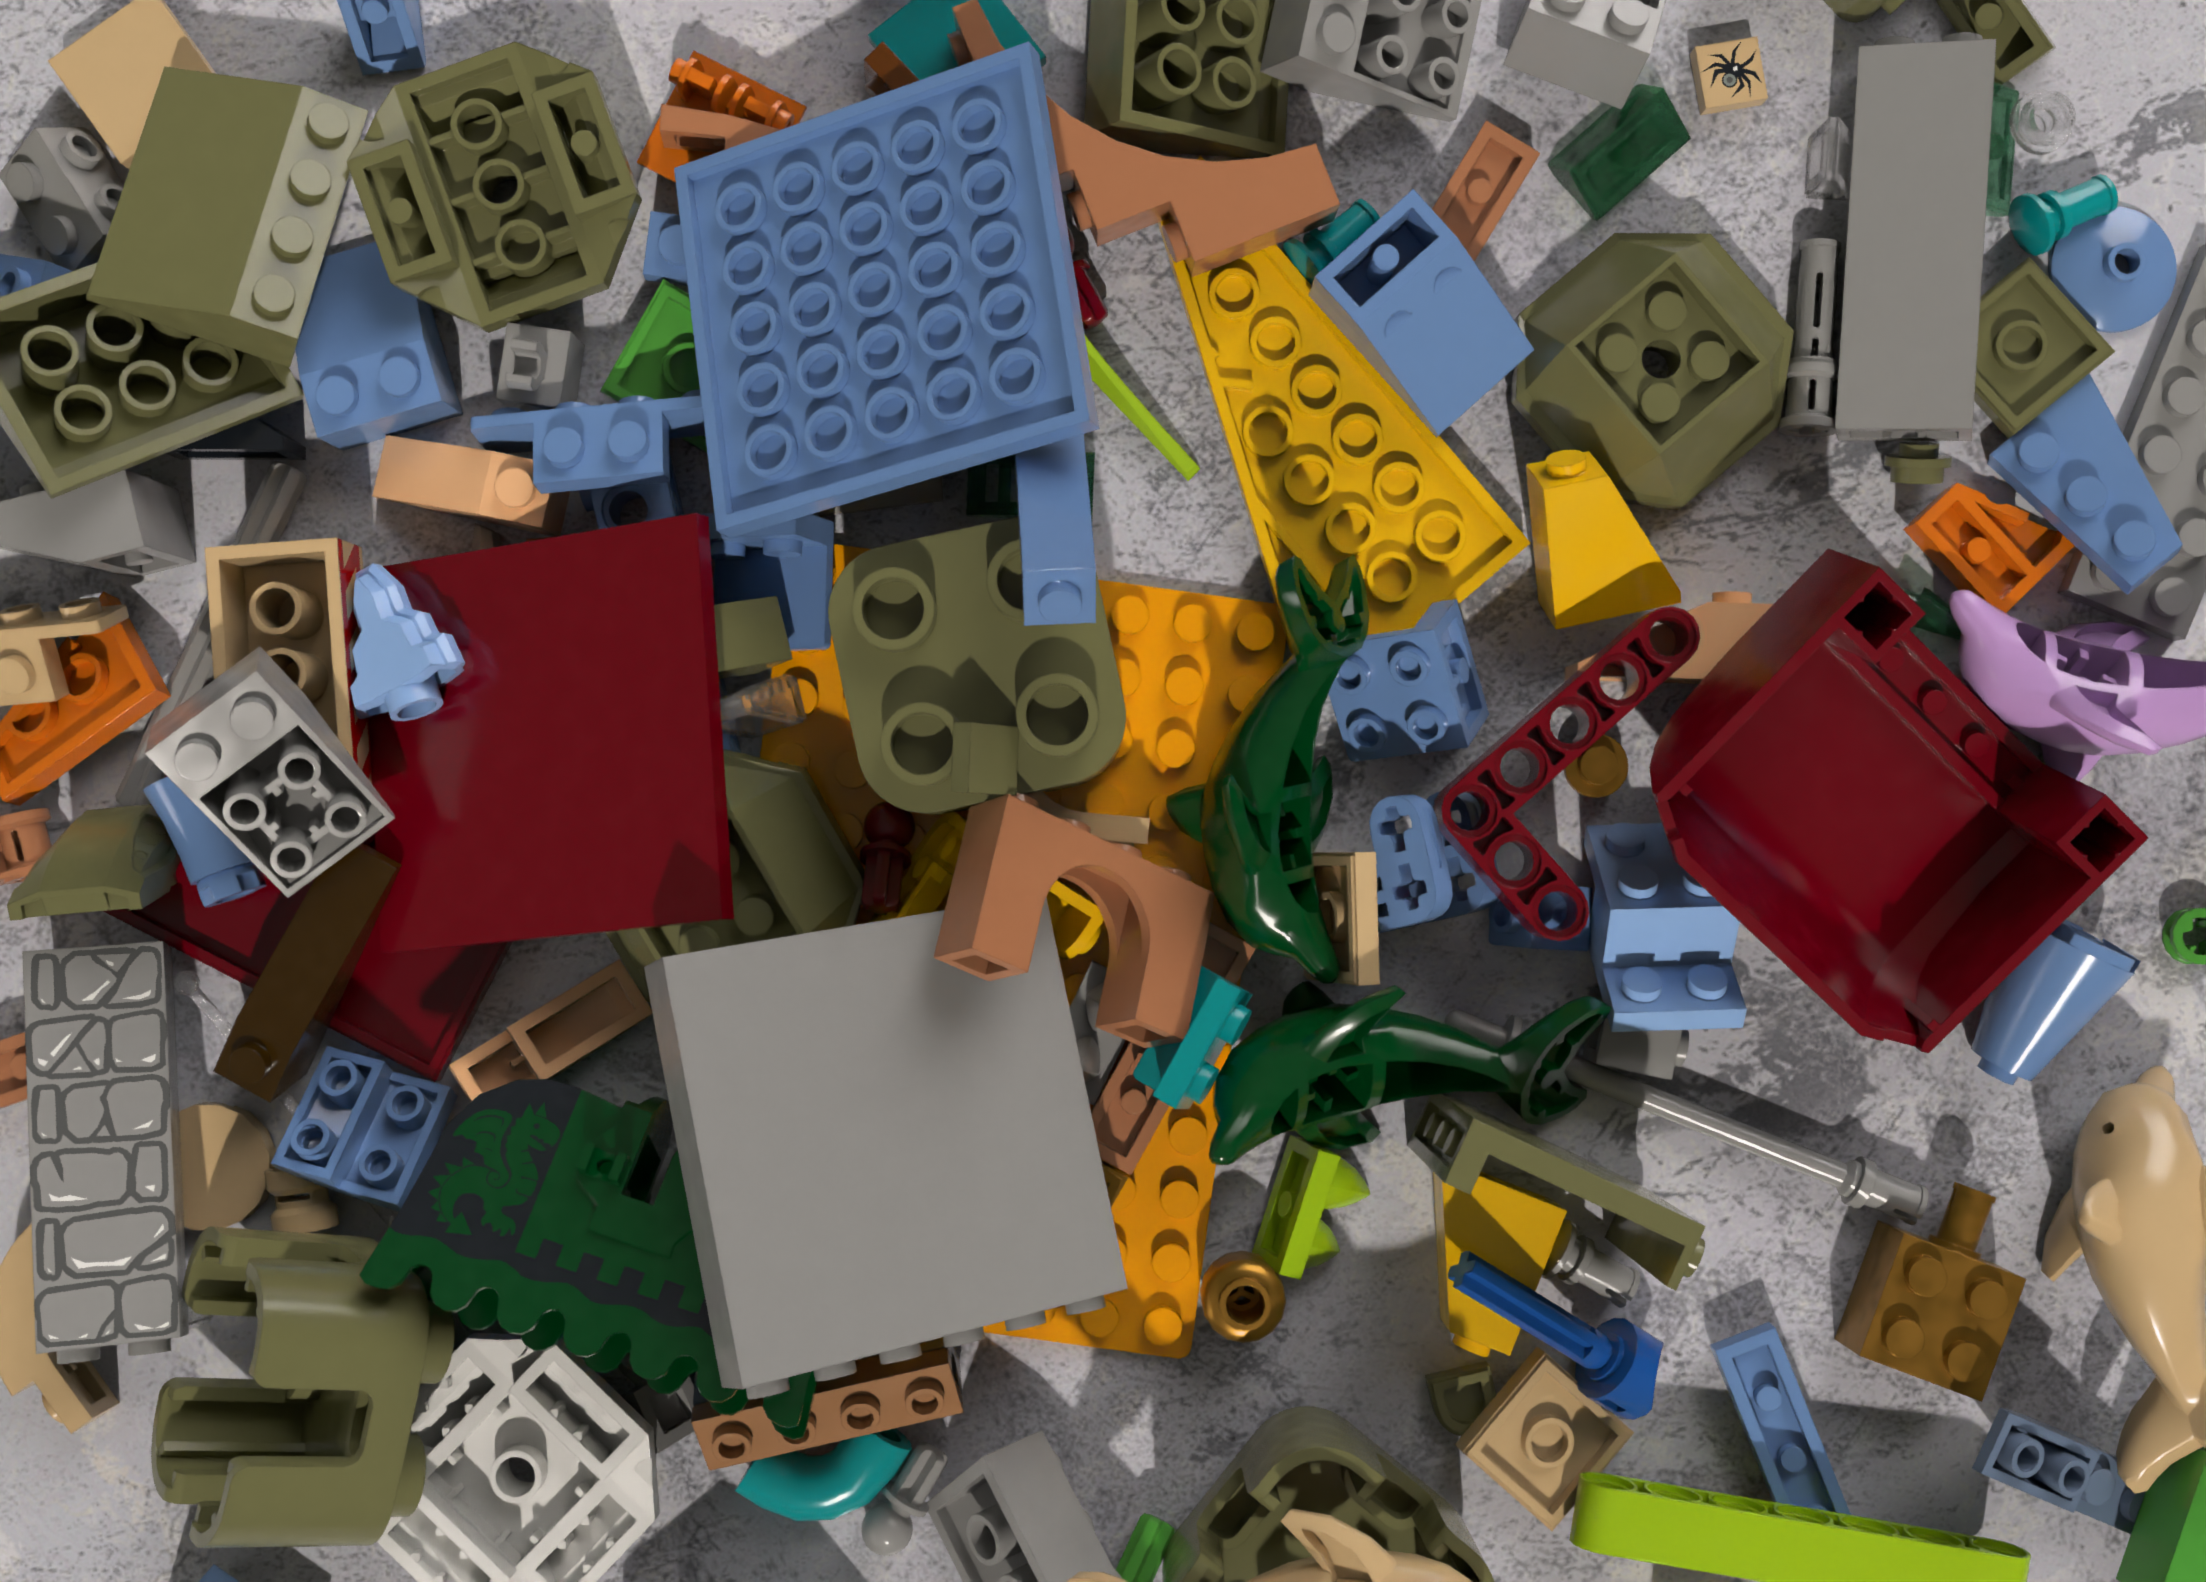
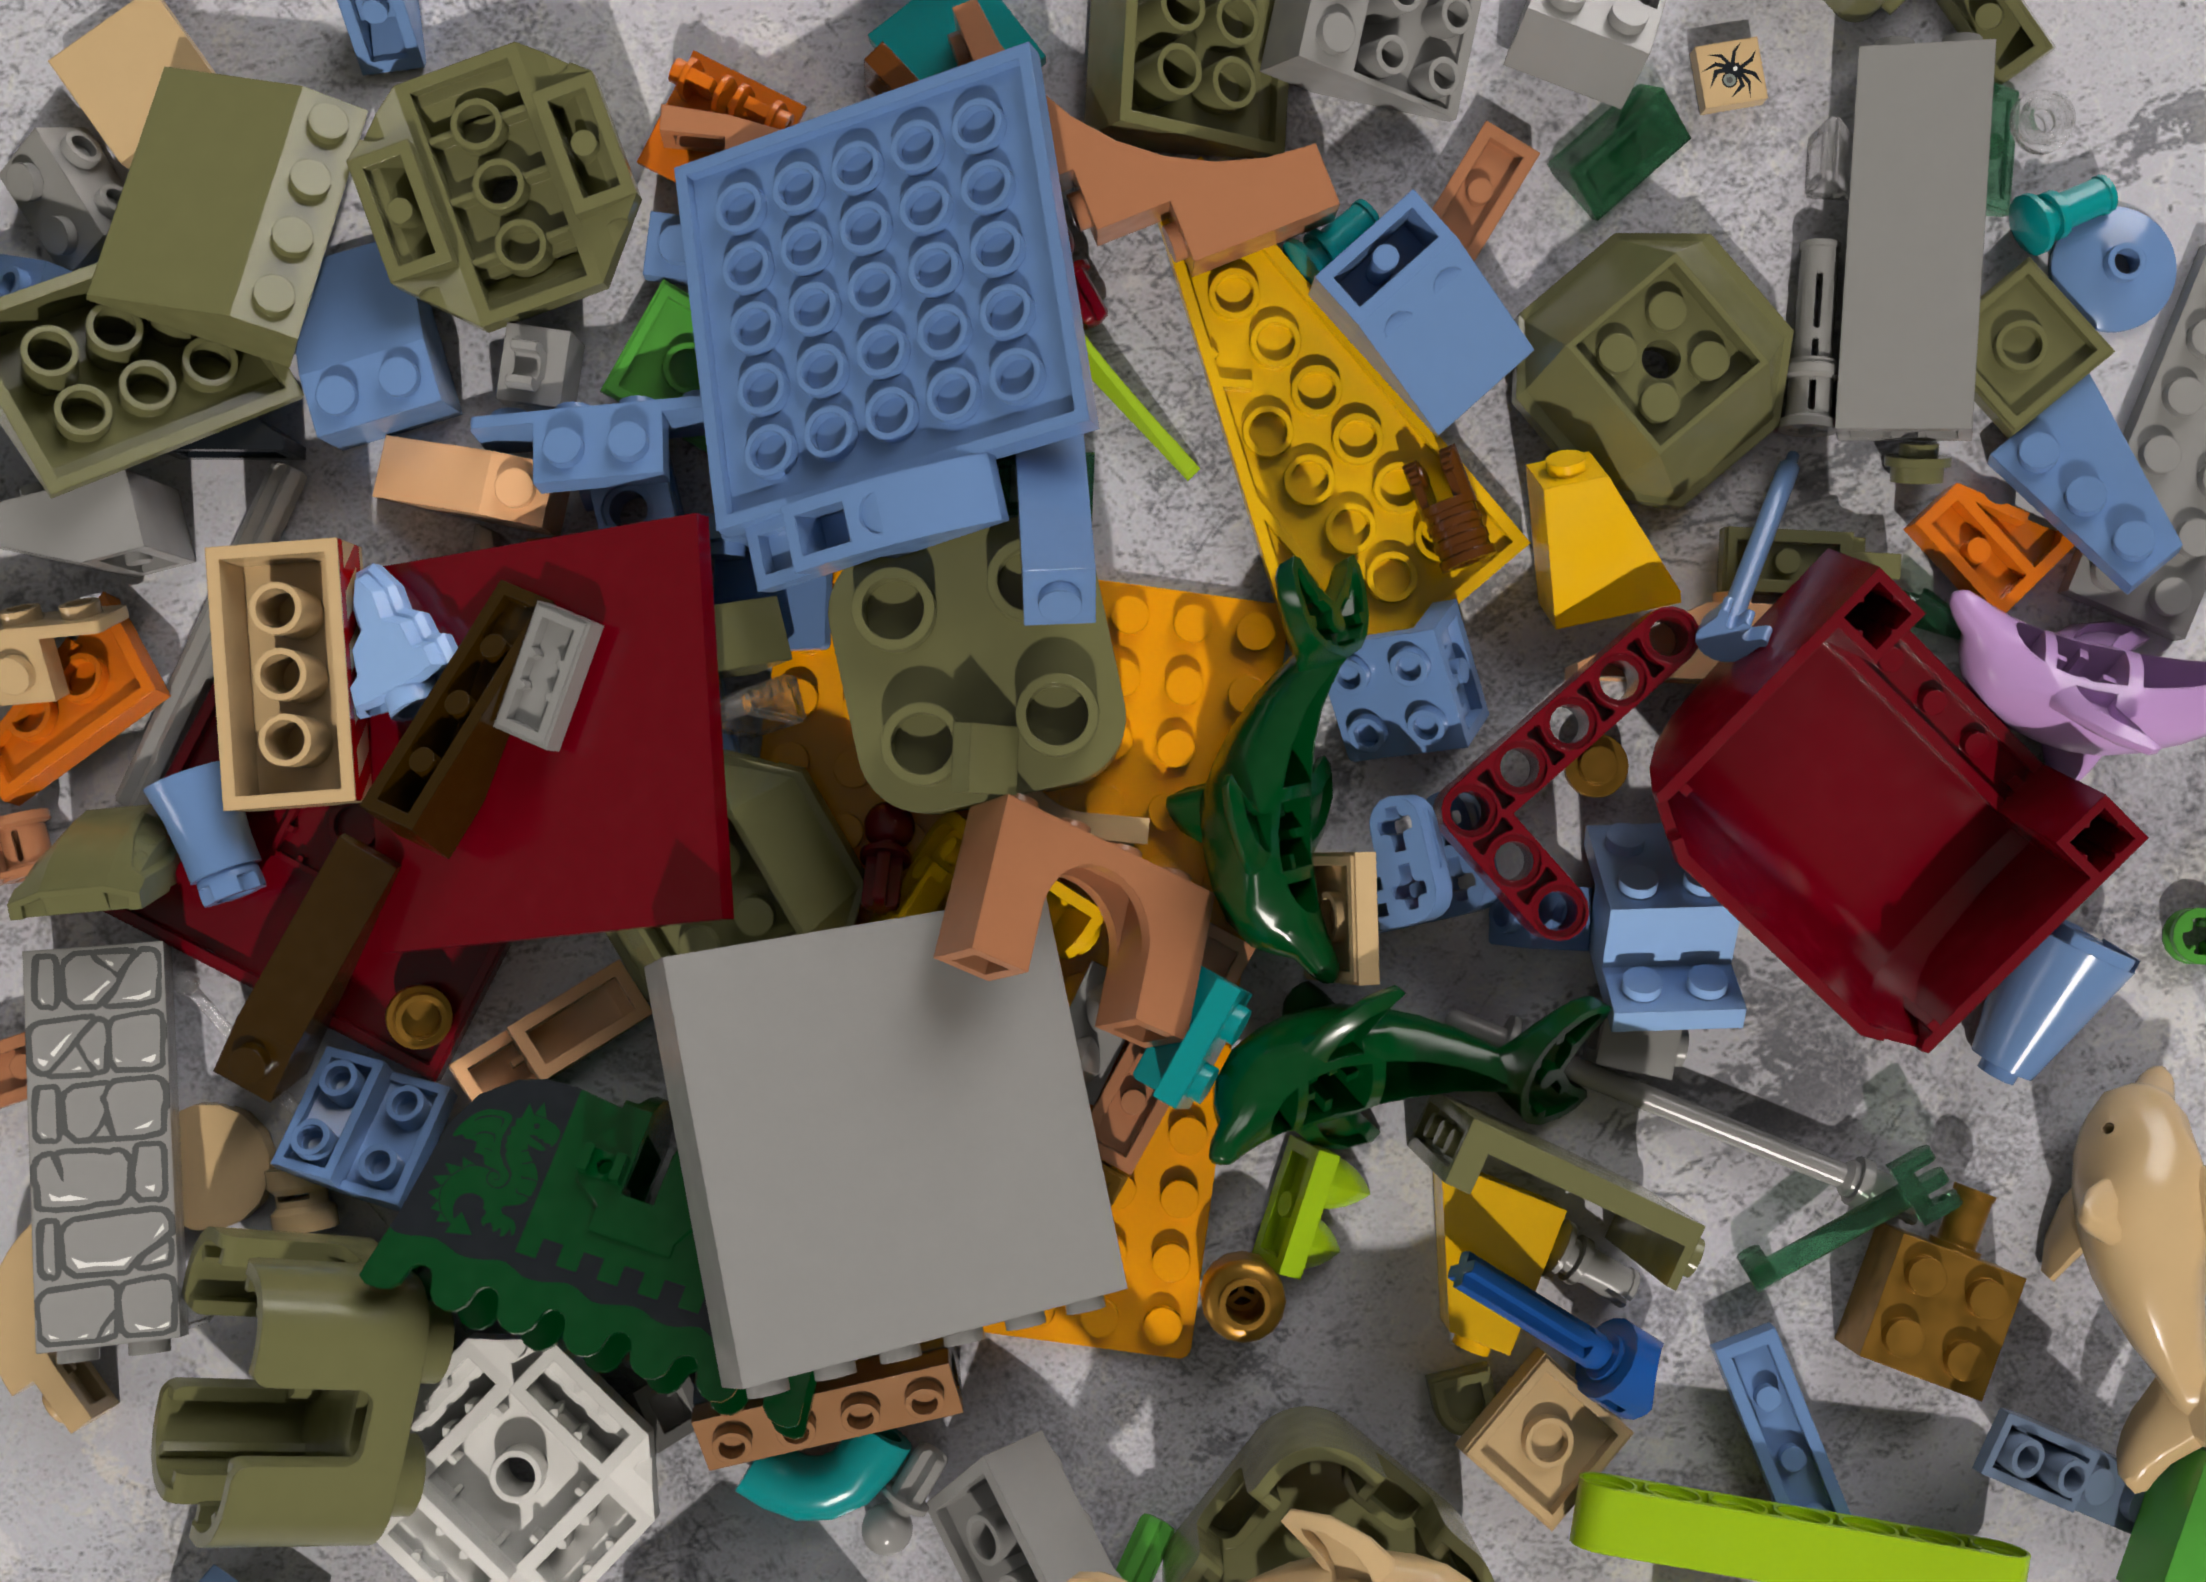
(268, 772): light grey slope -> none
(418, 1016): none -> pearl gold plate
(451, 748): none -> dark brown slope
(548, 676): none -> light grey plate
(876, 520): none -> medium blue slope
(1454, 522): none -> reddish brown hinge
(1726, 630): none -> medium blue piece
(1792, 555): none -> olive hinge
(1907, 1194): none -> clear green hinge

